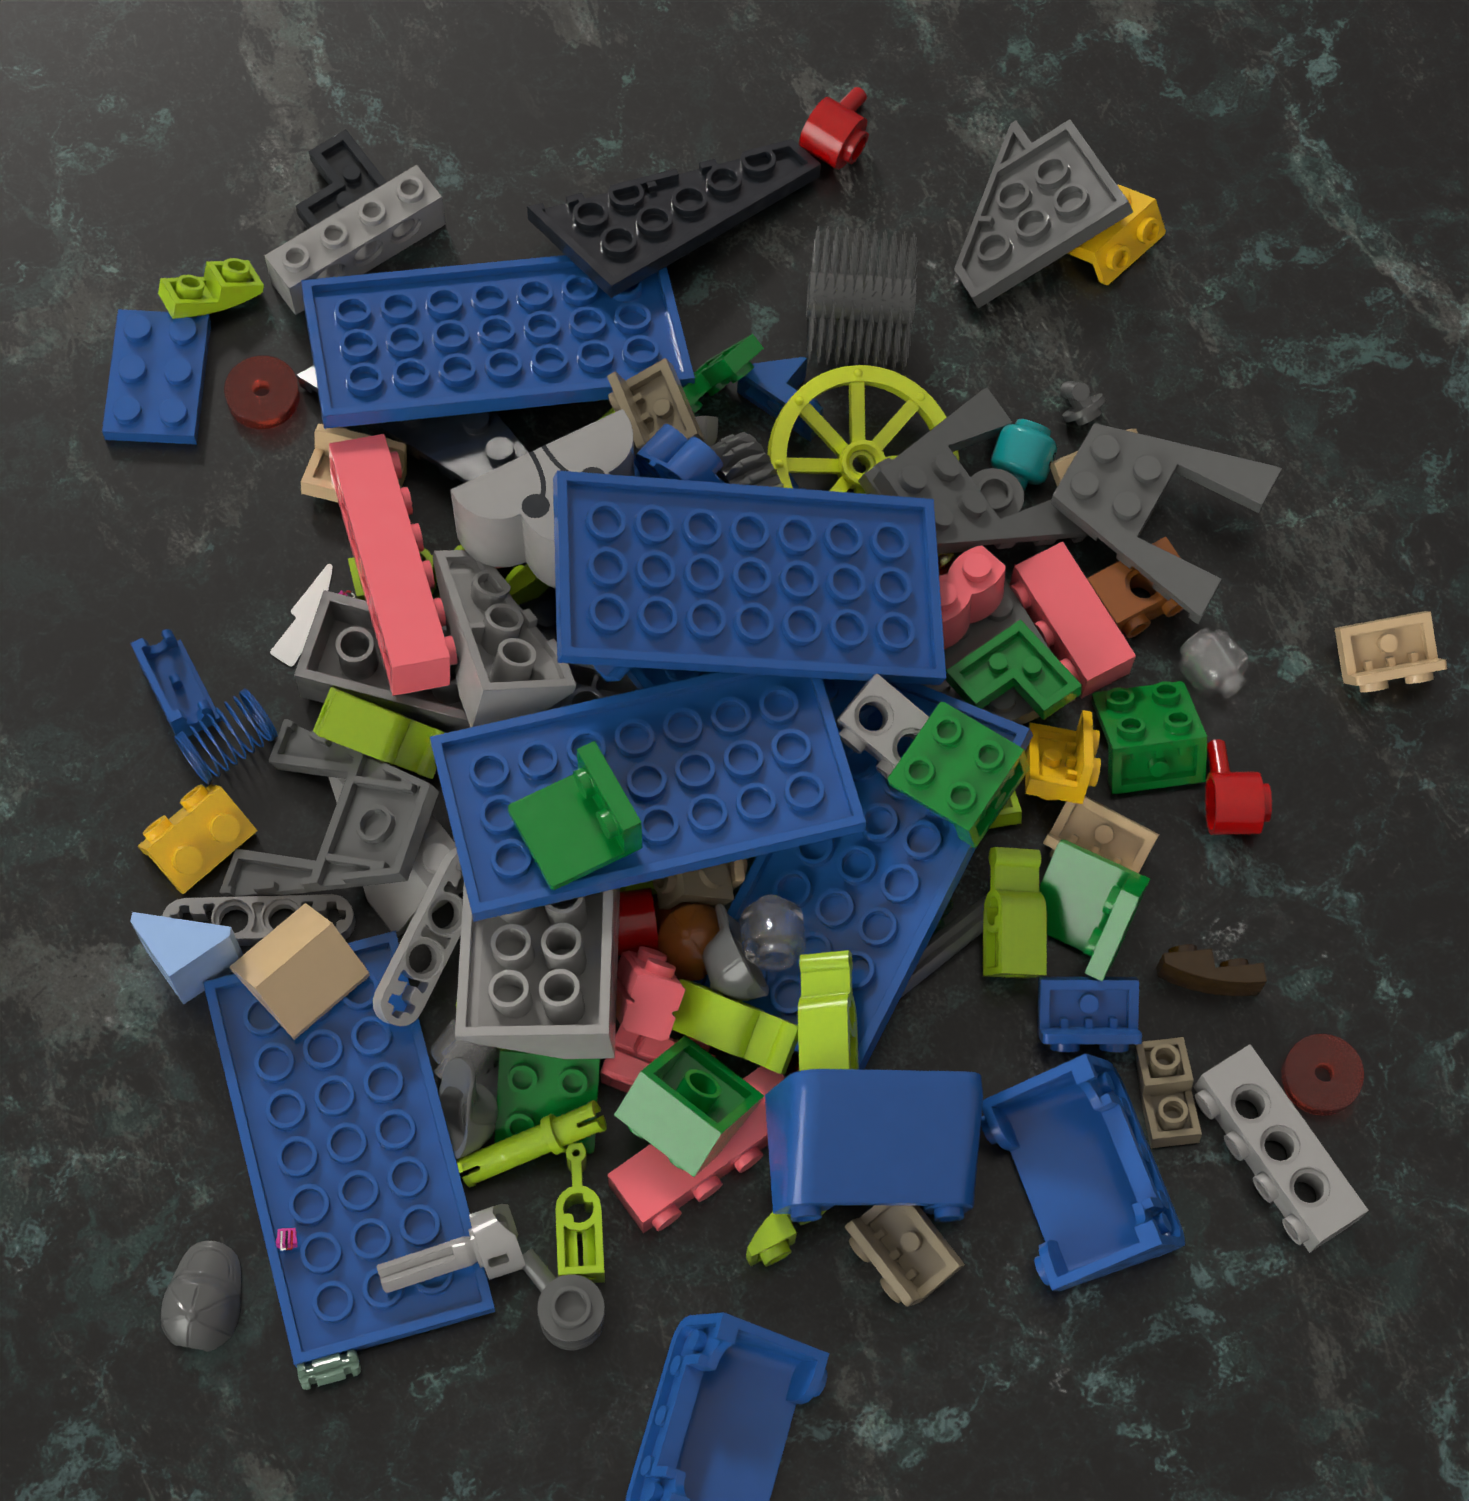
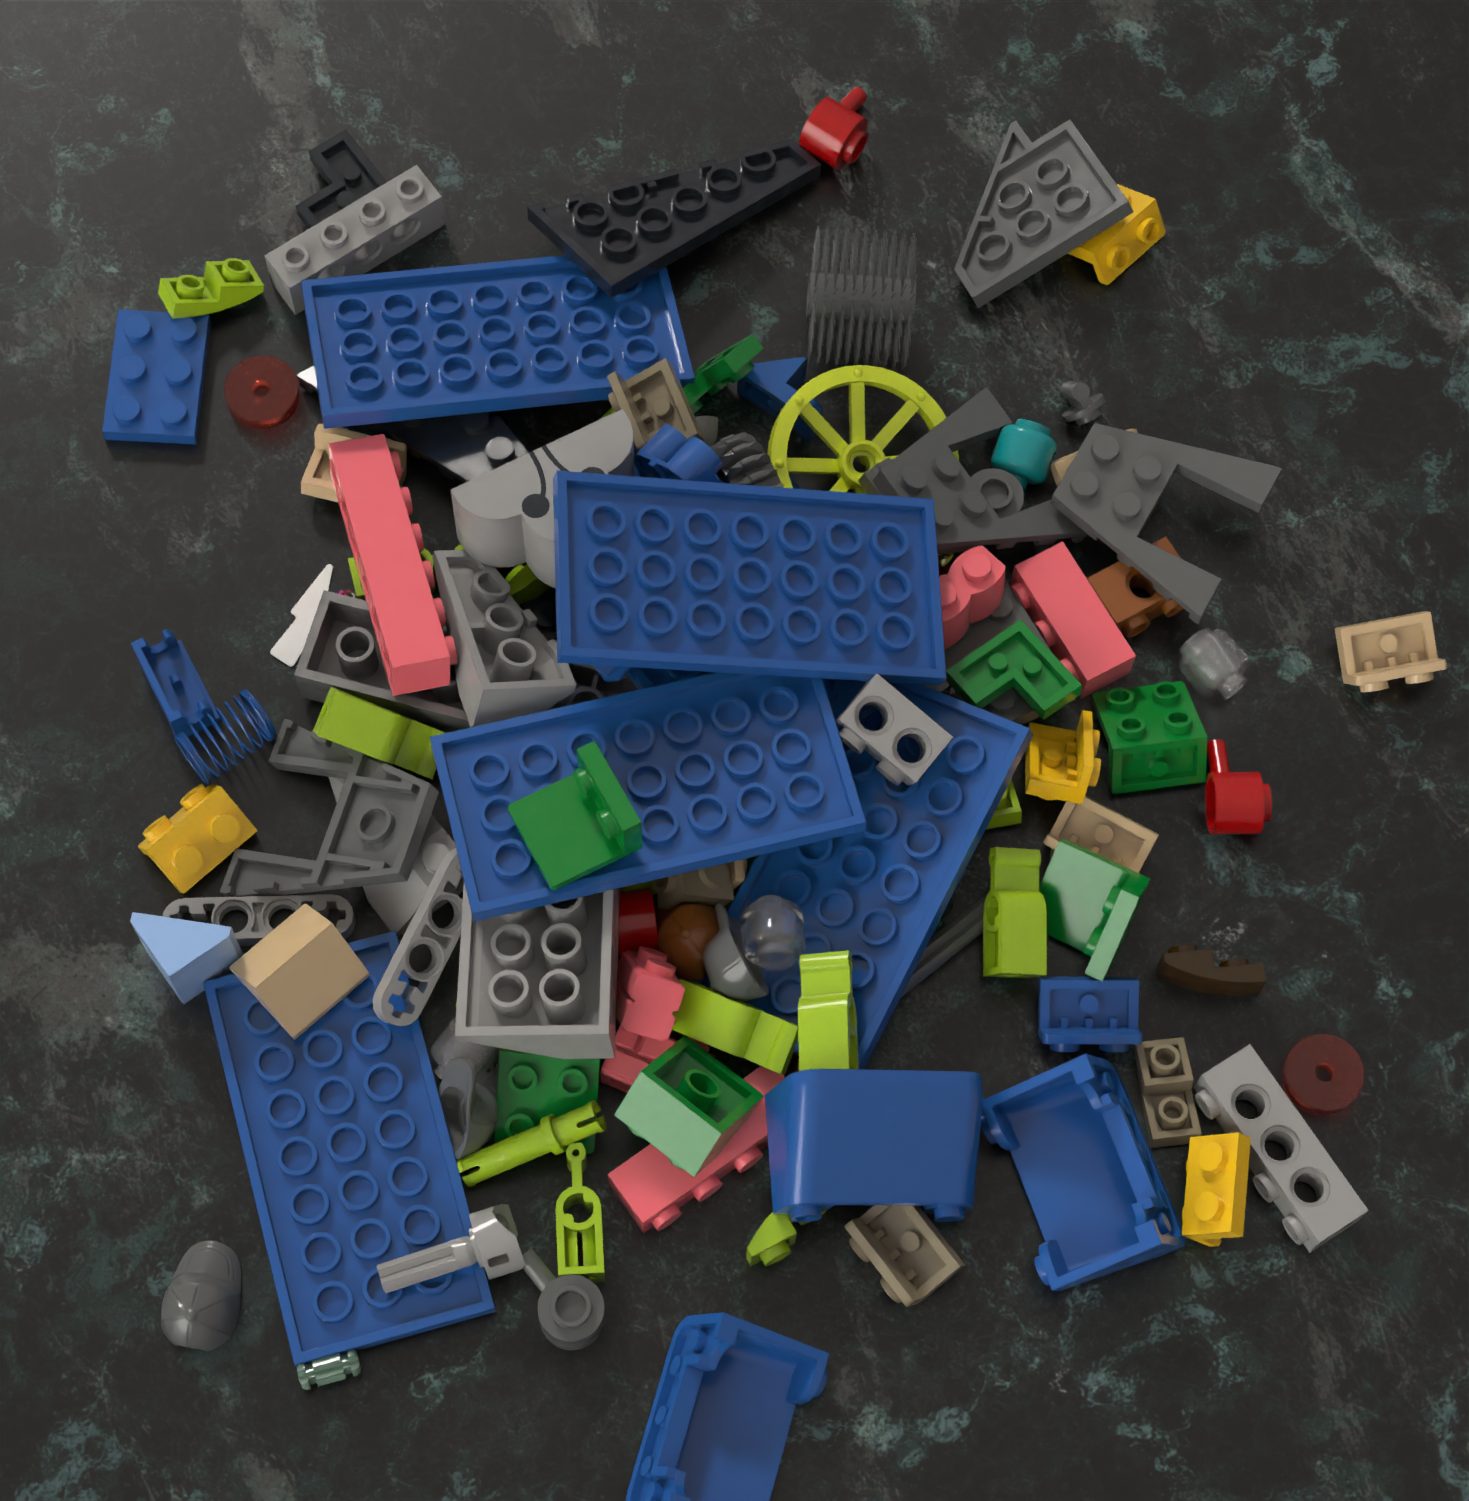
(286, 1238): dark pink piece -> none
(960, 771): green bracket -> none
(1216, 1187): none -> yellow bracket

